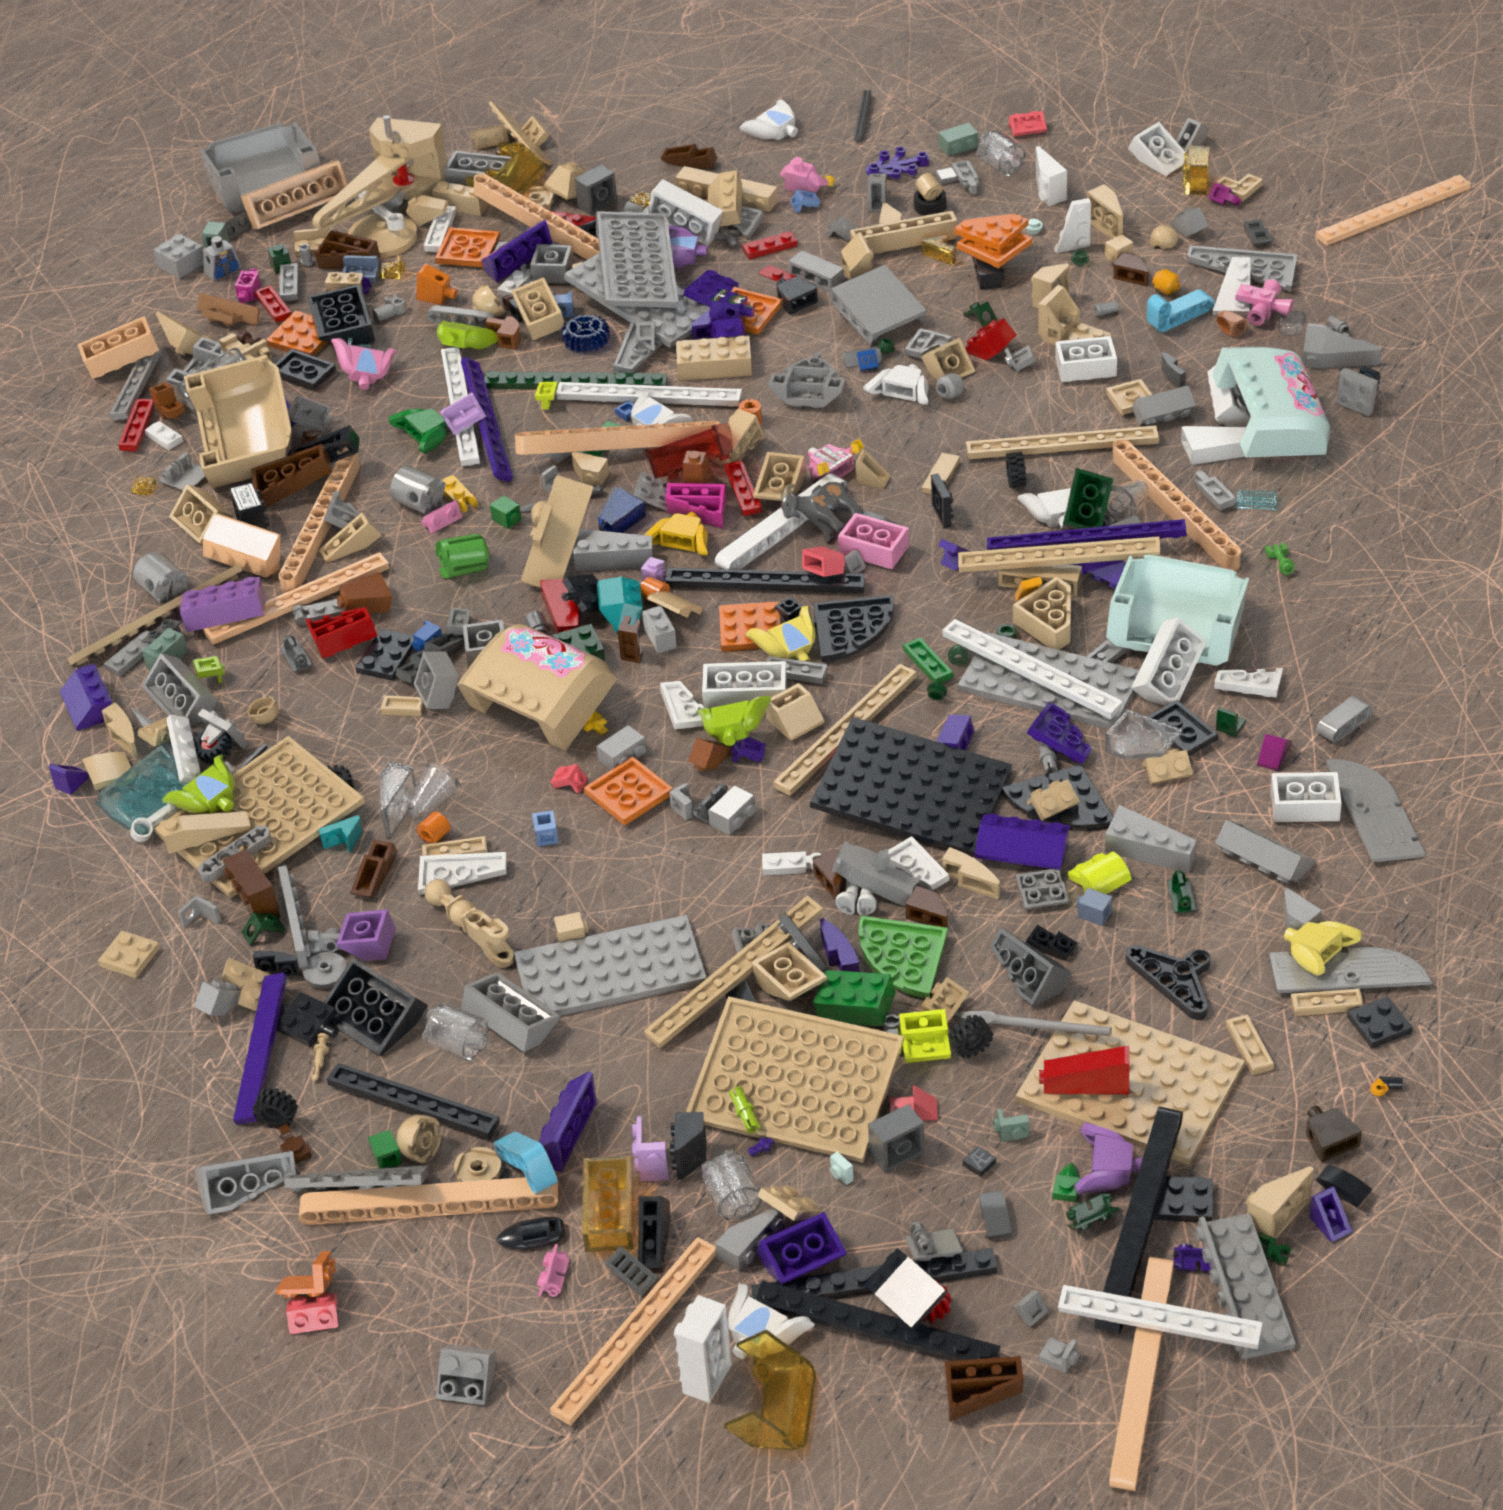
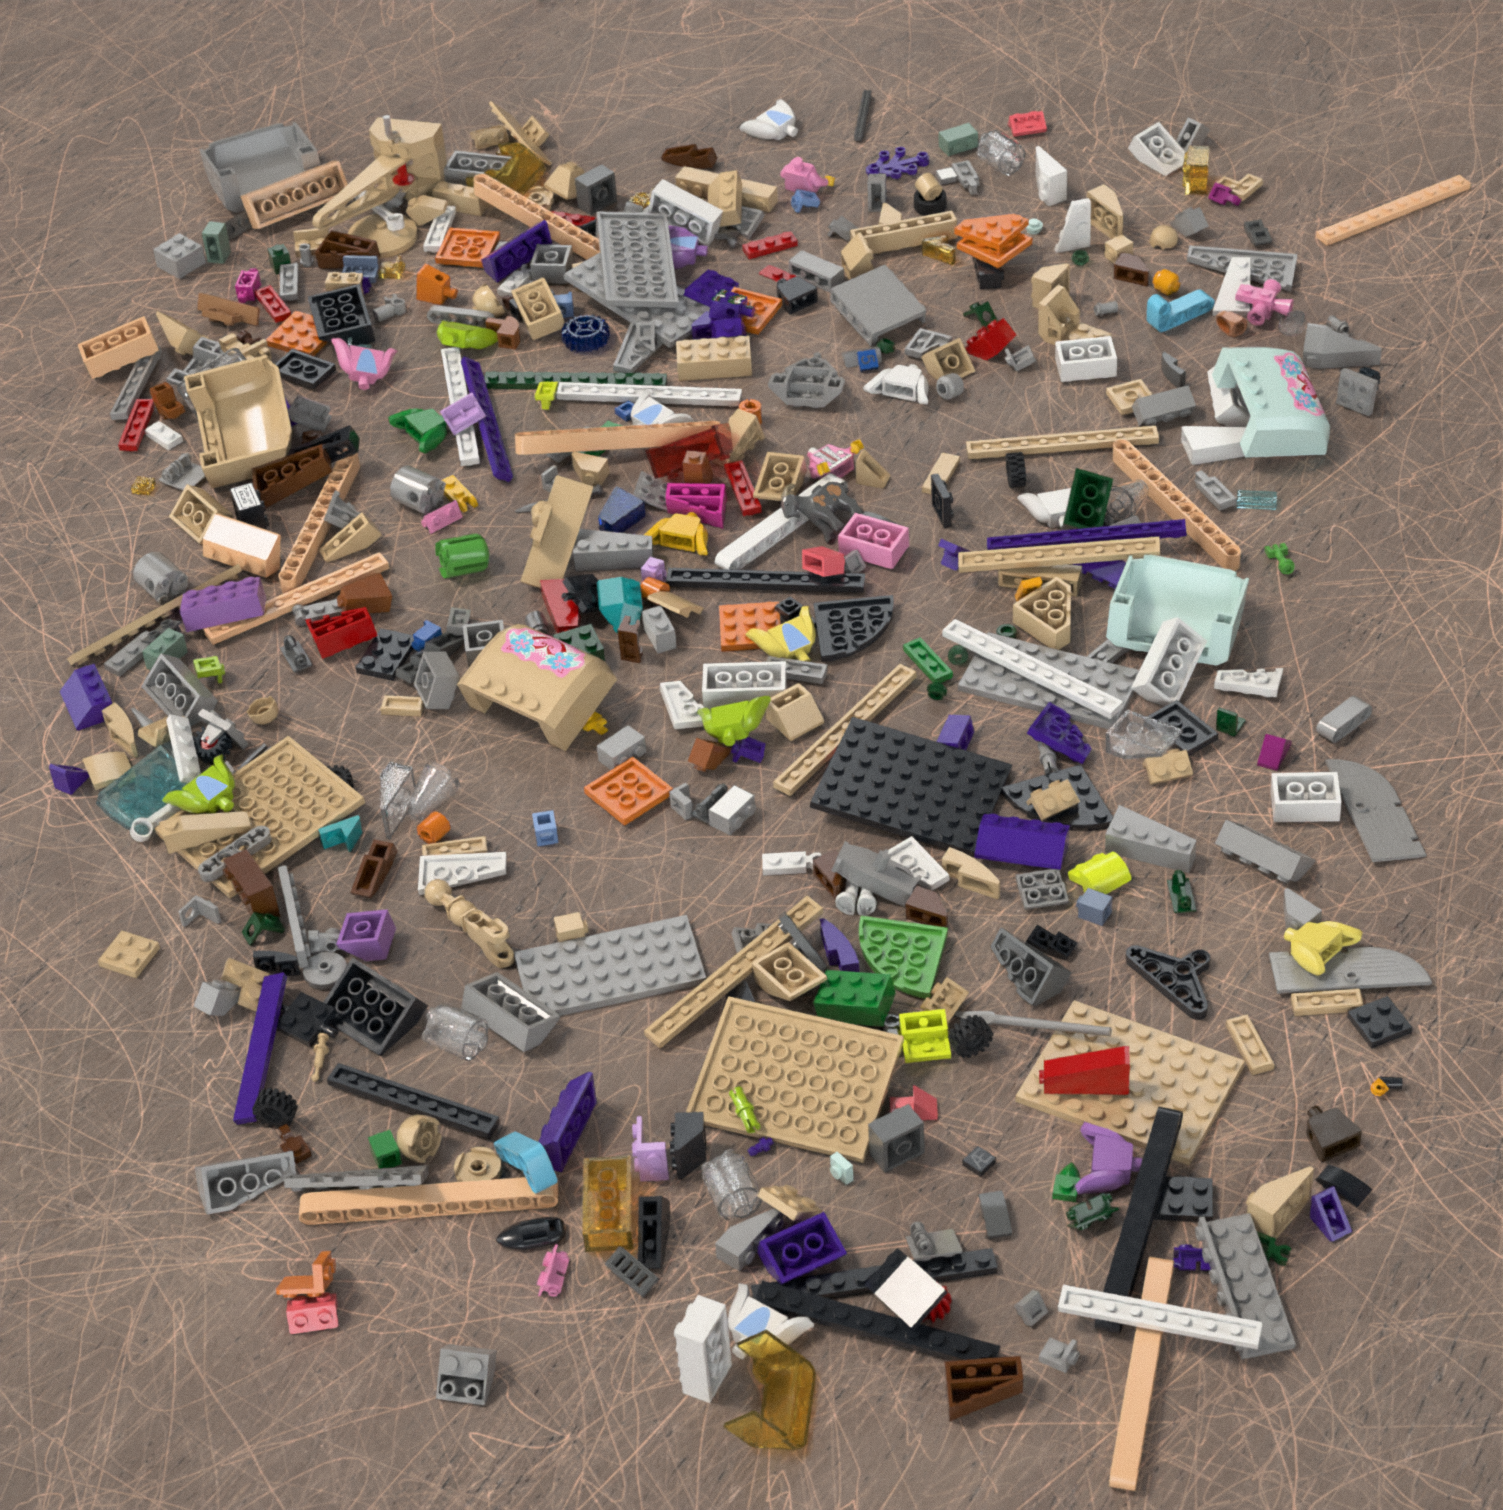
(220, 259): torso -> none
(505, 512): green brick -> none
(569, 775): coral bracket -> none
(633, 1331): light nougat plate -> none
(1011, 1127): sand green bracket -> none

